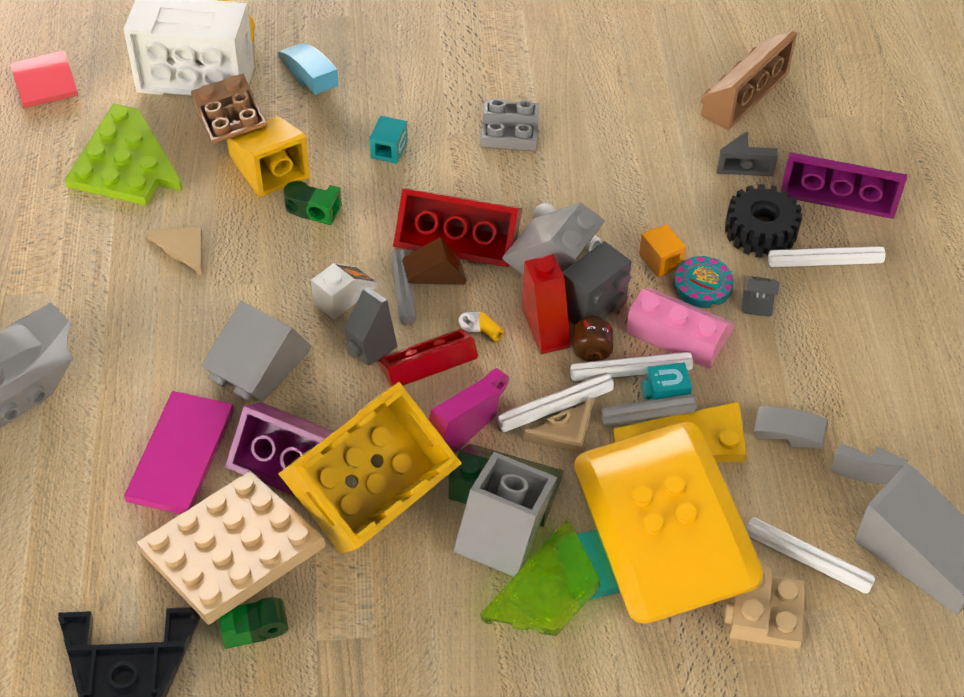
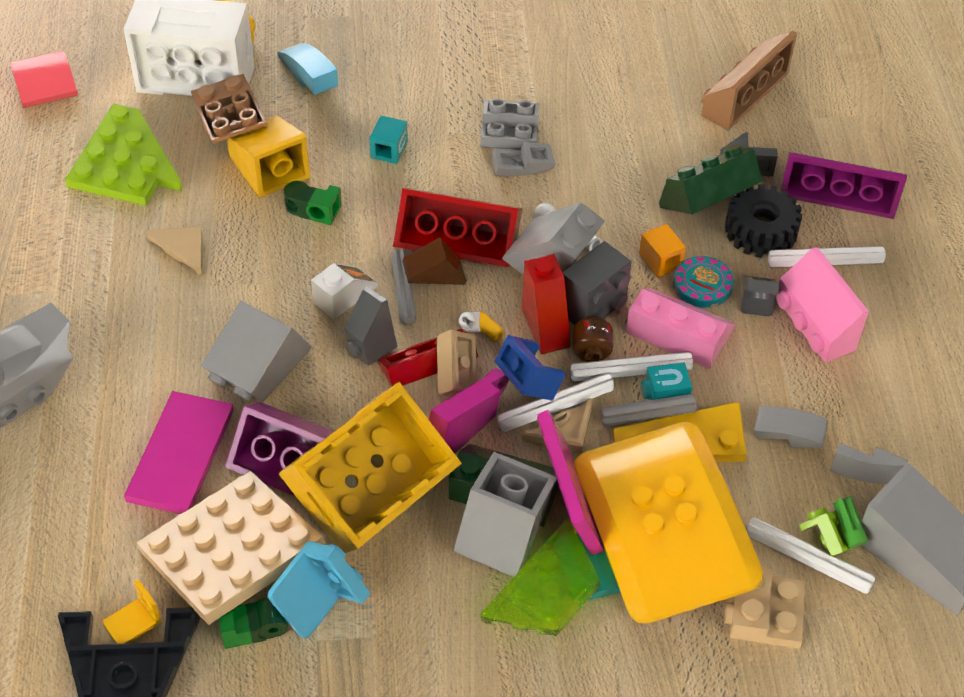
(134, 618): none -> yellow bracket
(314, 585): none -> medium azure bracket
(456, 362): none -> tan slope
(525, 370): none -> blue panel
(529, 160): none -> light grey slope
(569, 483): none -> dark pink tile
(711, 180): none -> dark green slope
(822, 306): none -> bright pink slope
(831, 531): none -> lime bracket
(850, 522): none -> bright green piece

